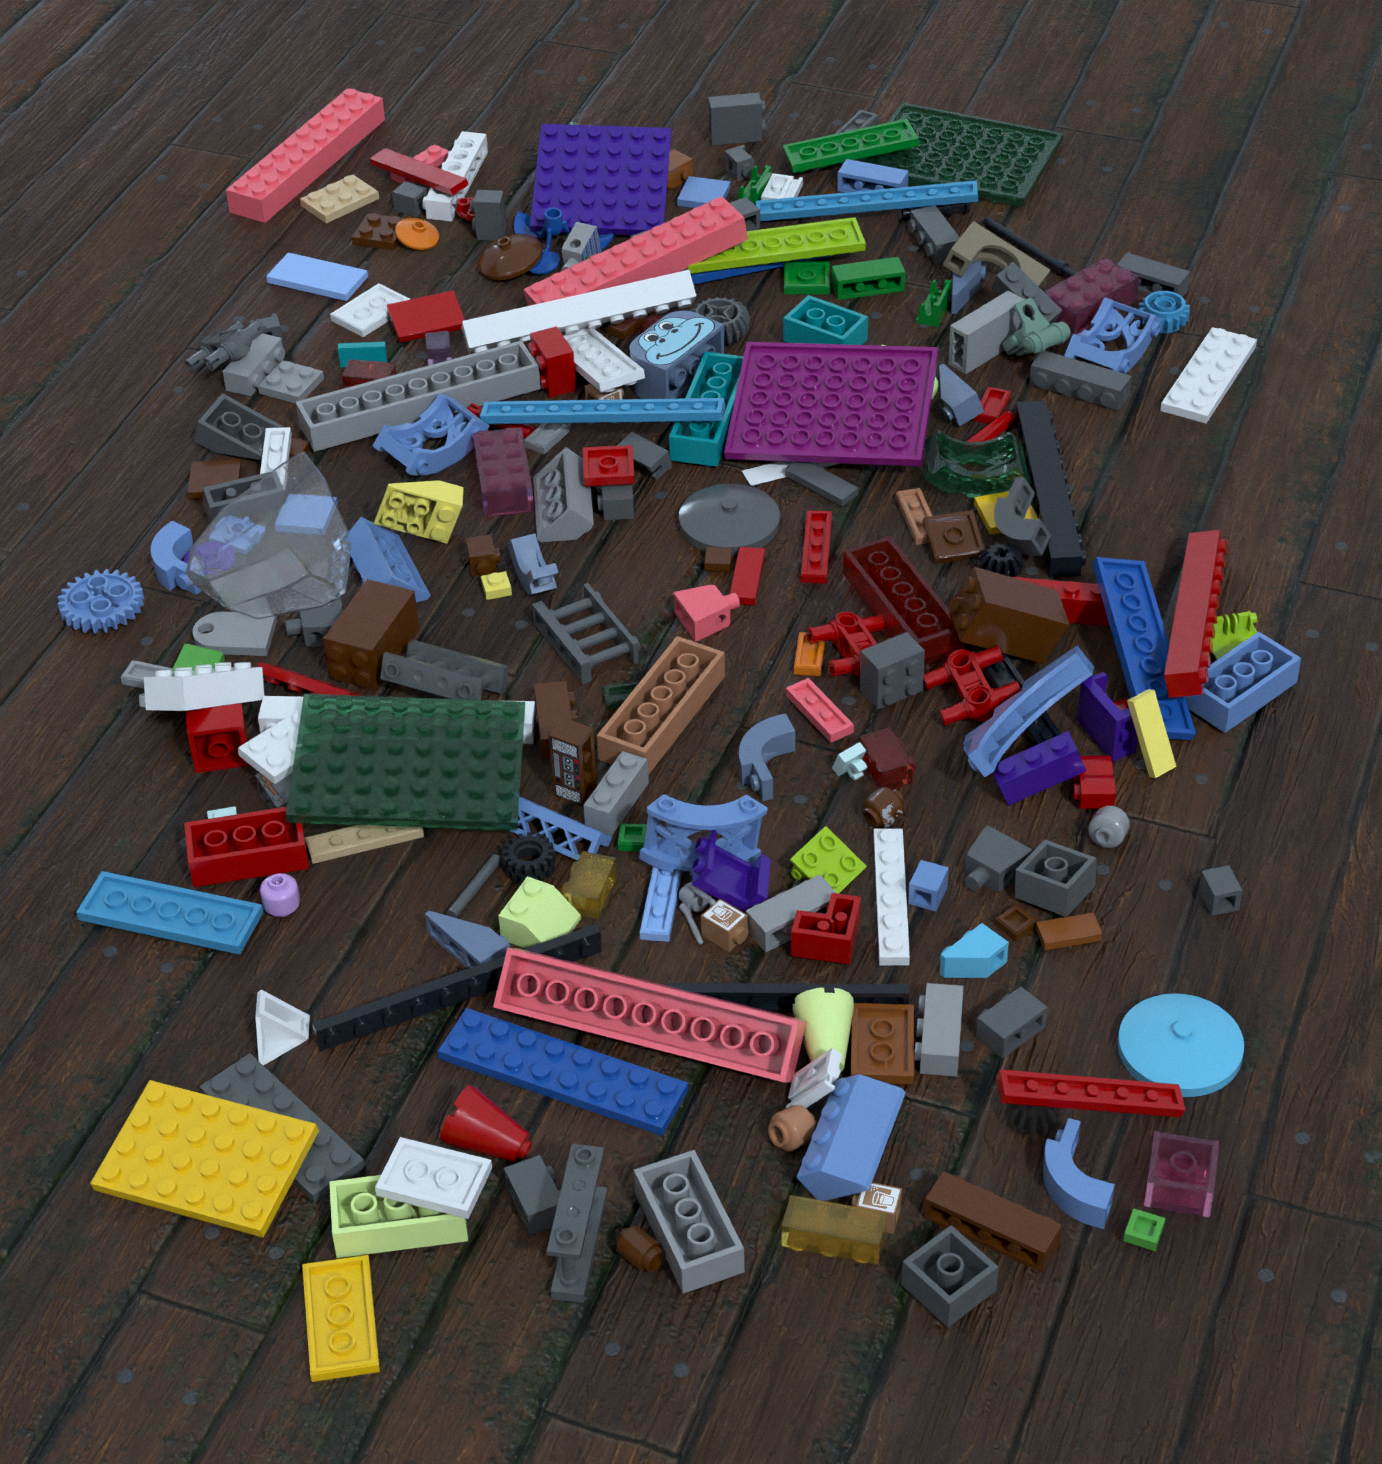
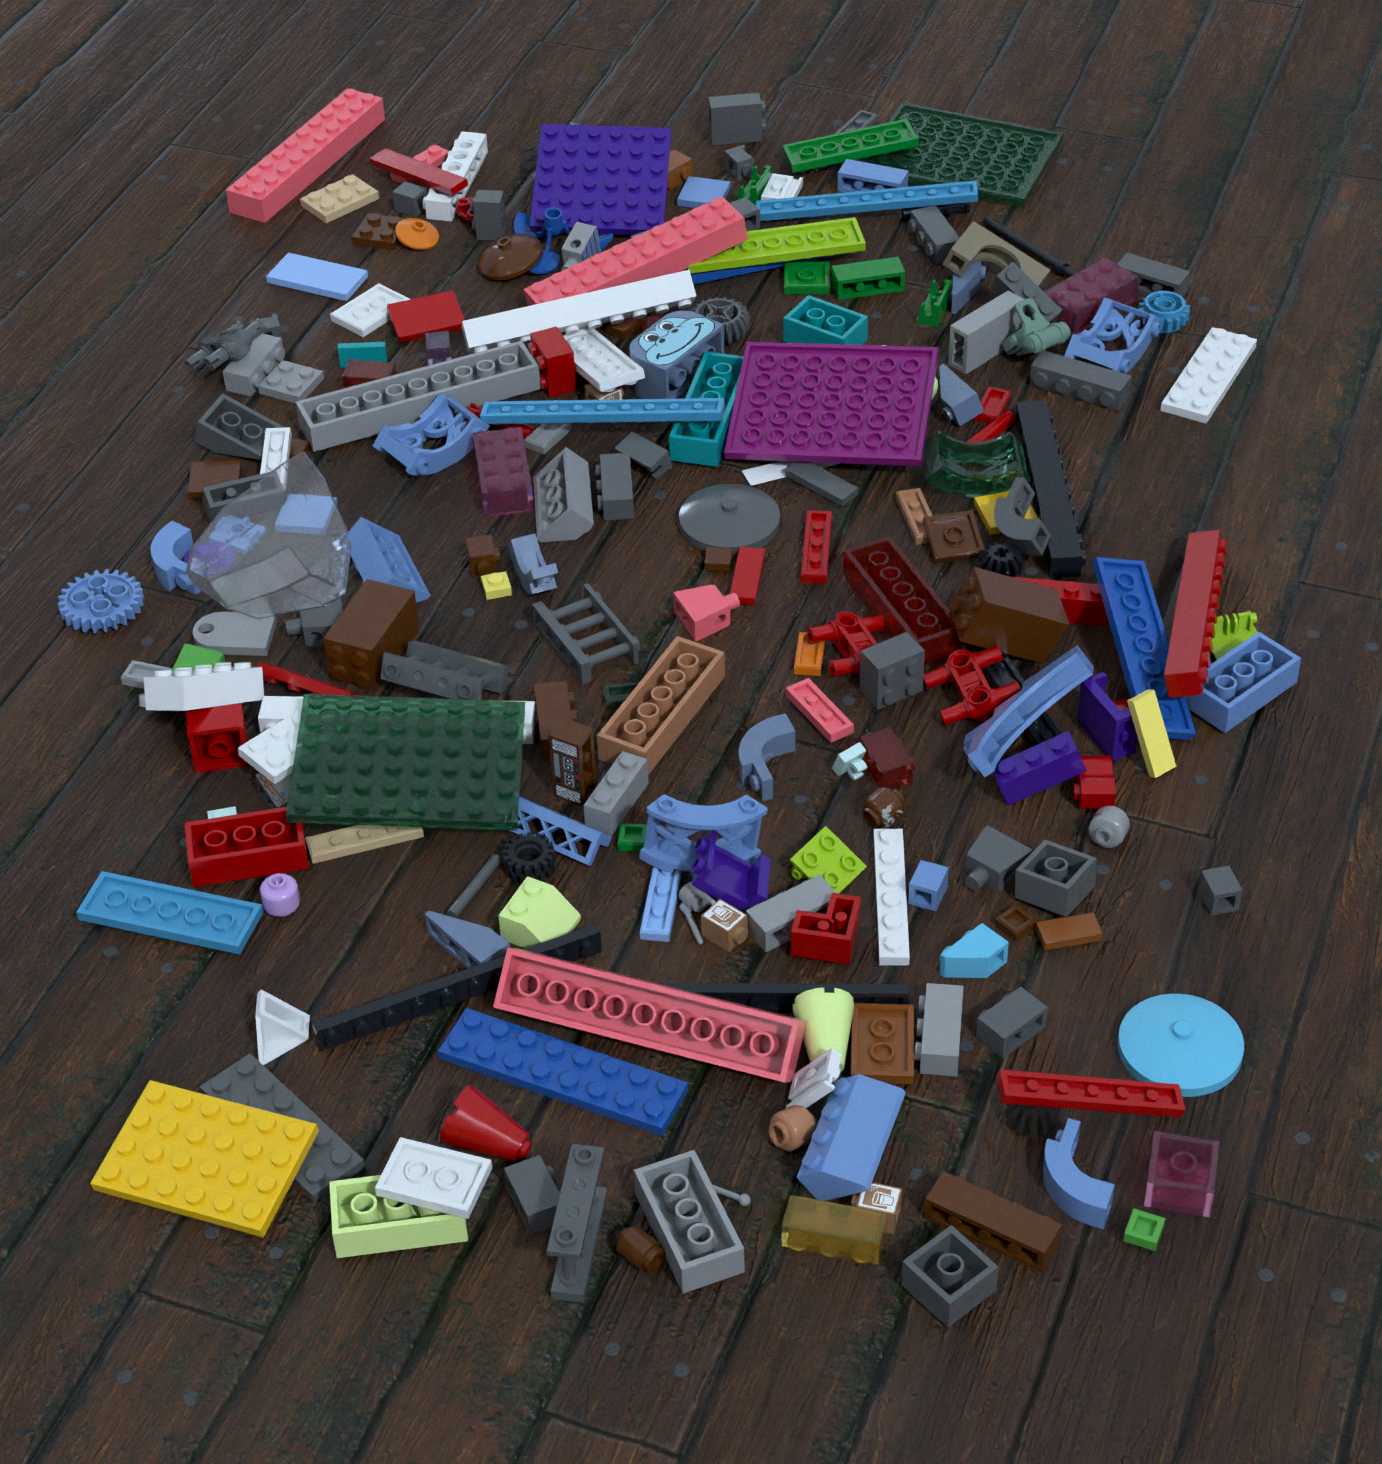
(340, 1318): yellow tile -> none
(421, 508): light yellow slope -> none
(590, 883): clear yellow brick -> none
(608, 465): red plate -> none
(743, 1199): none -> light grey hinge

